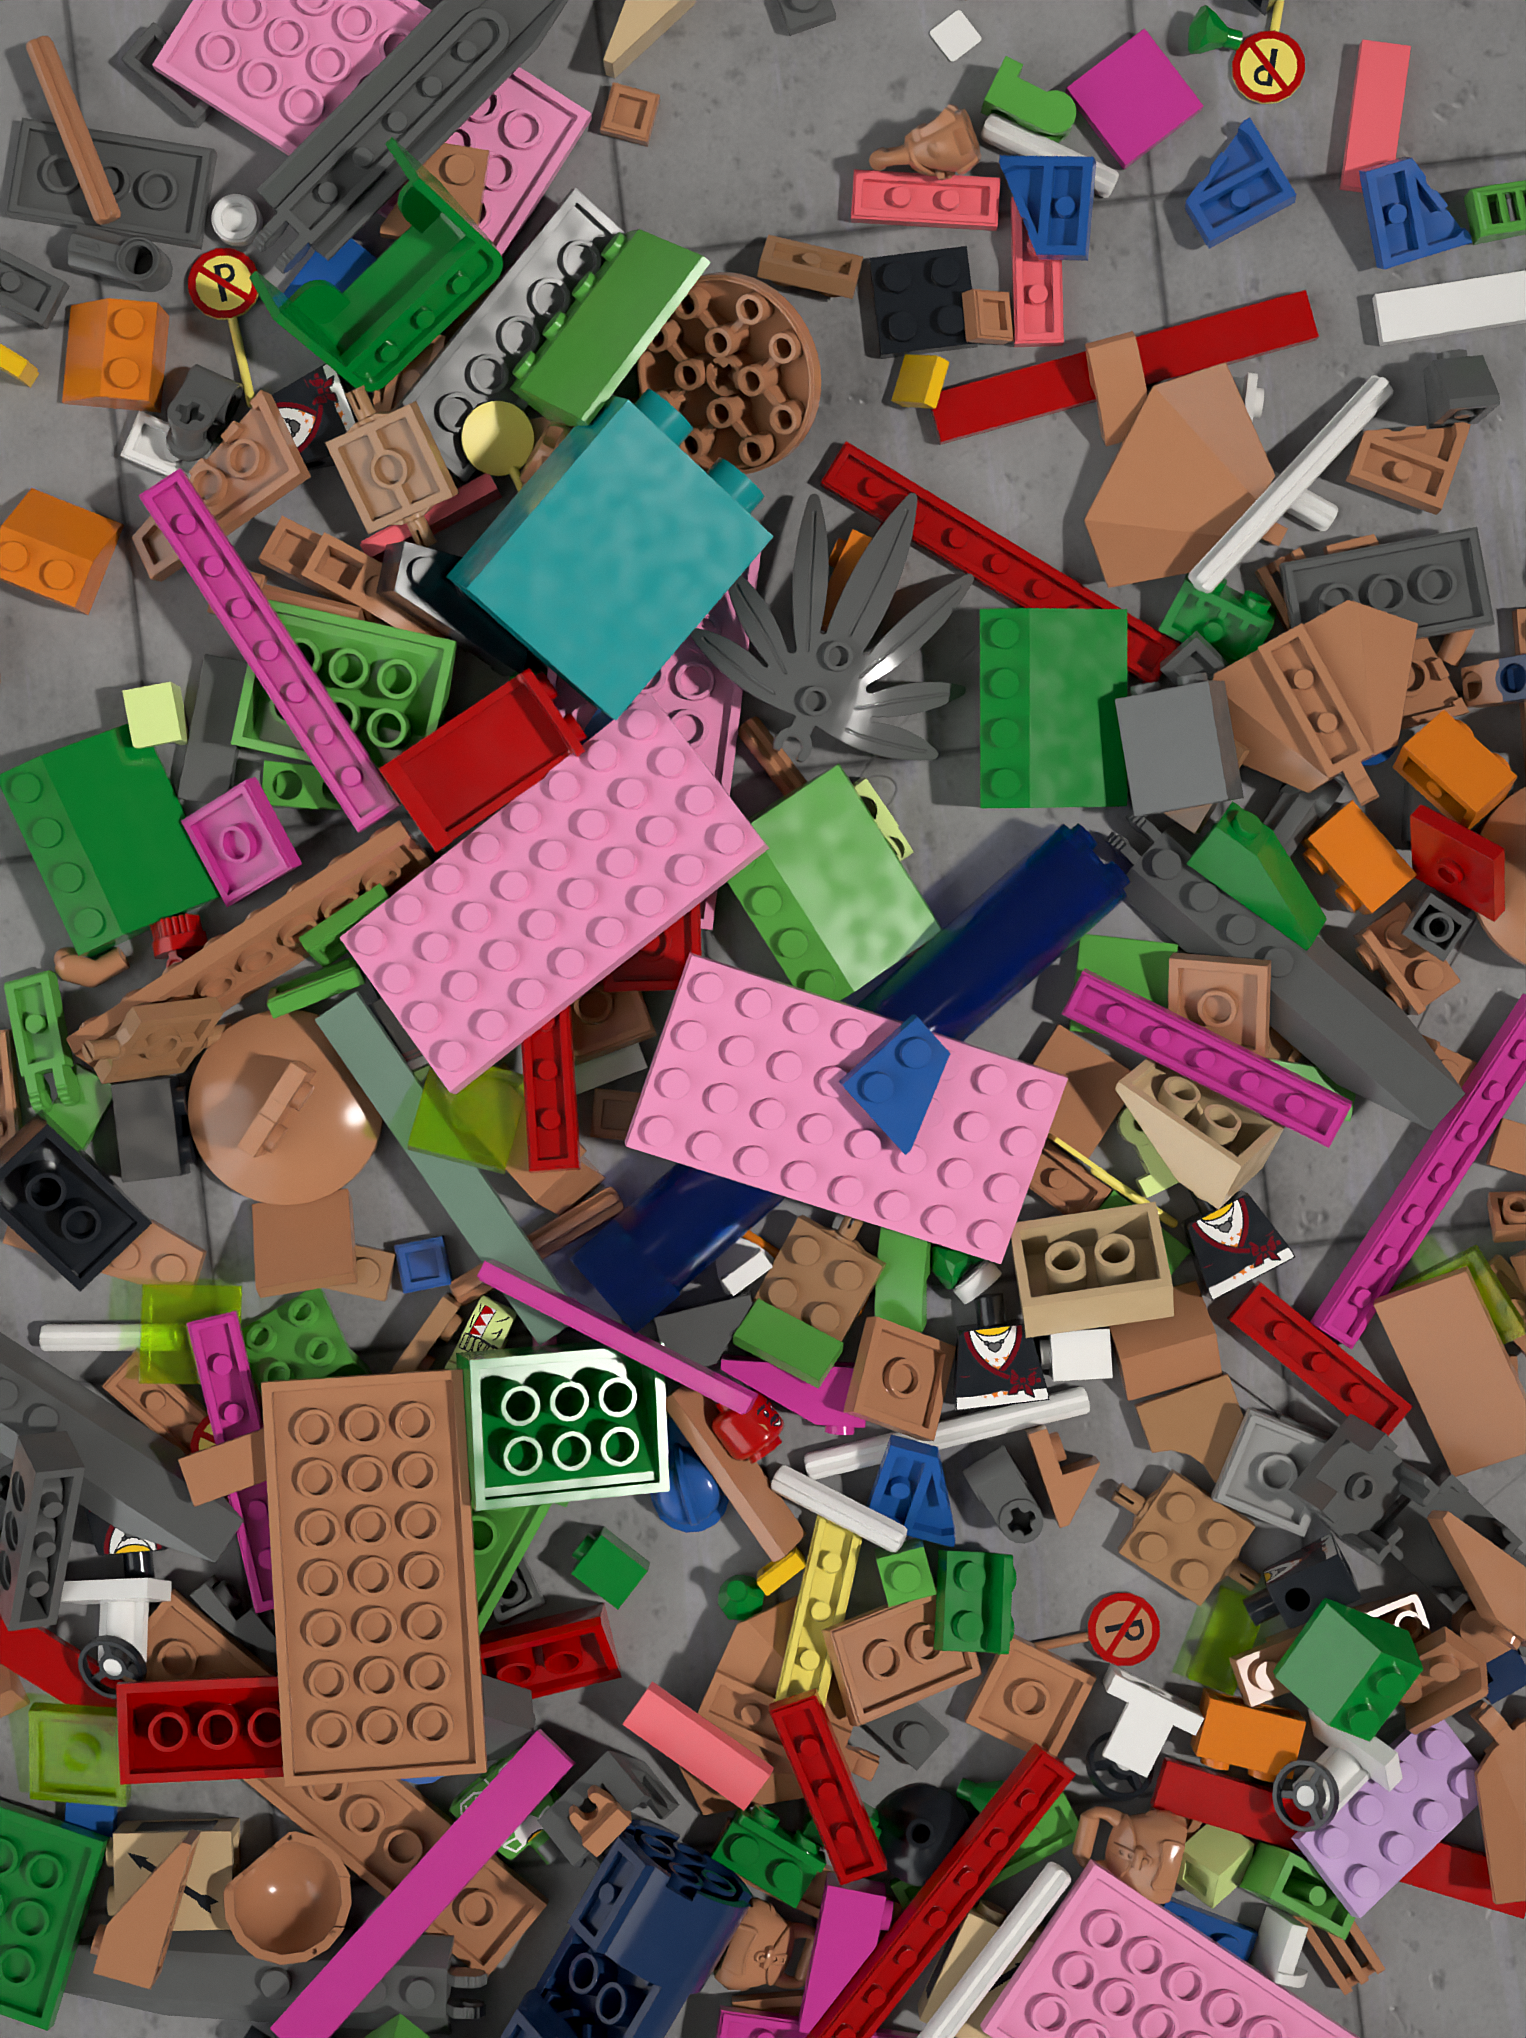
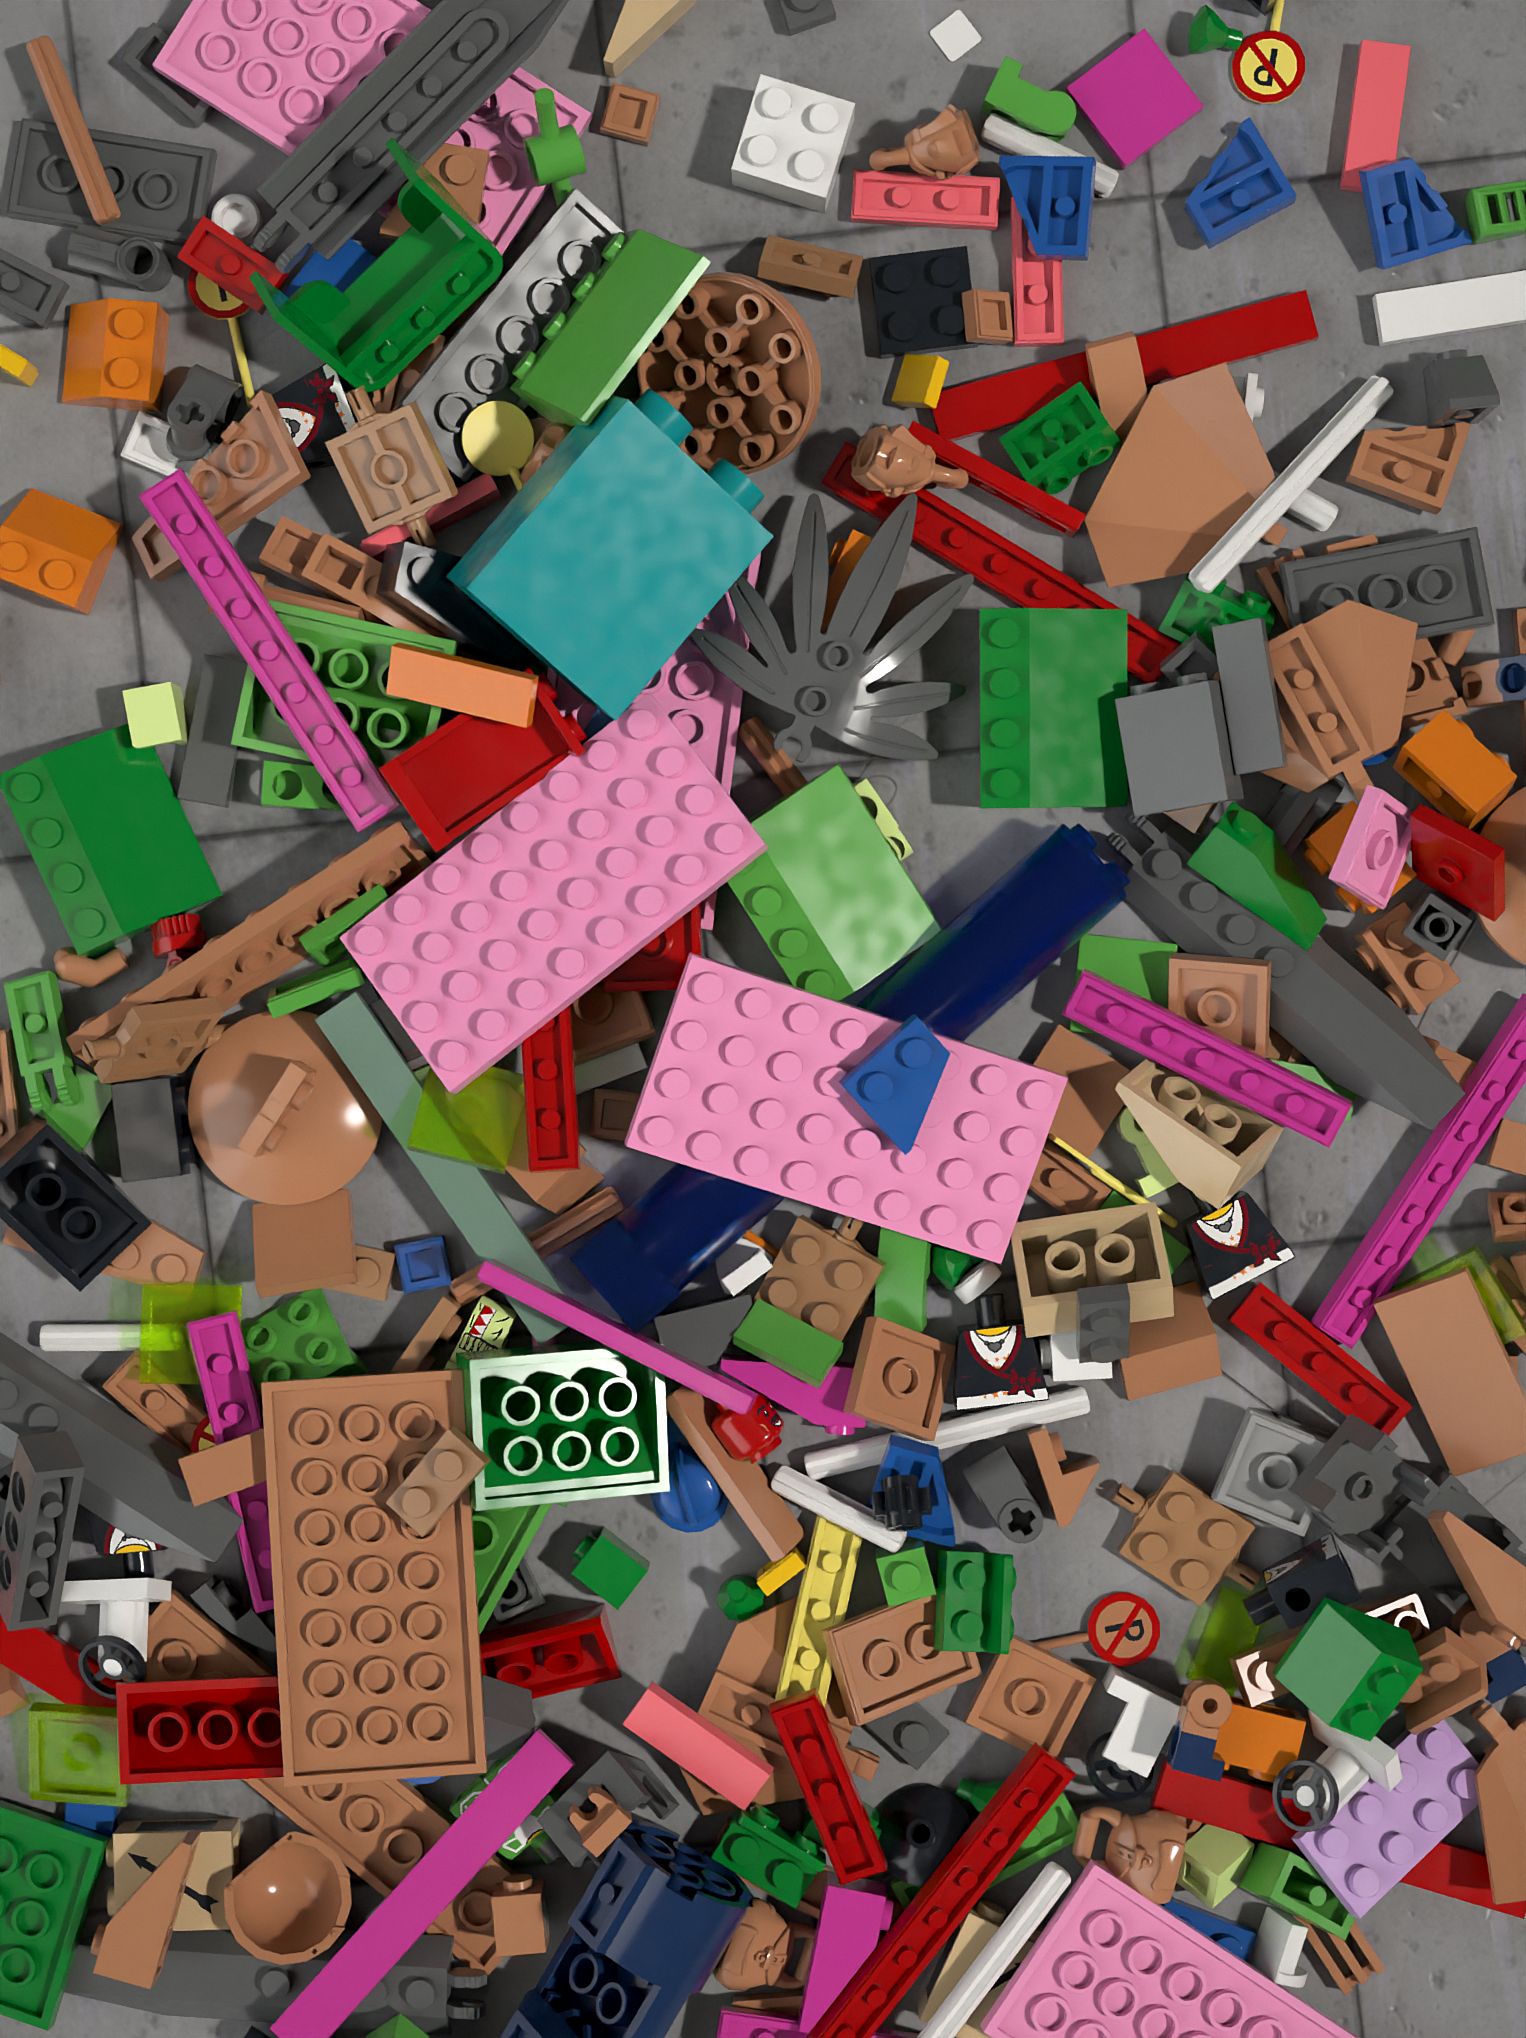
(228, 262): none -> red plate
(241, 841): dark pink tile -> none
(438, 1481): none -> medium nougat plate
(462, 684): none -> orange tile
(520, 1916): none -> nougat brick
(555, 151): none -> bright green piece
(792, 143): none -> white brick
(900, 463): none -> nougat piece
(901, 1503): none -> black gear
(1002, 483): none -> red tile
(1061, 440): none -> green bracket
(1103, 1323): none -> dark grey plate
(1194, 1421): medium nougat tile -> none
(1196, 1730): none -> leg
(1249, 696): none -> dark grey tile
(1374, 848): none -> bright pink tile

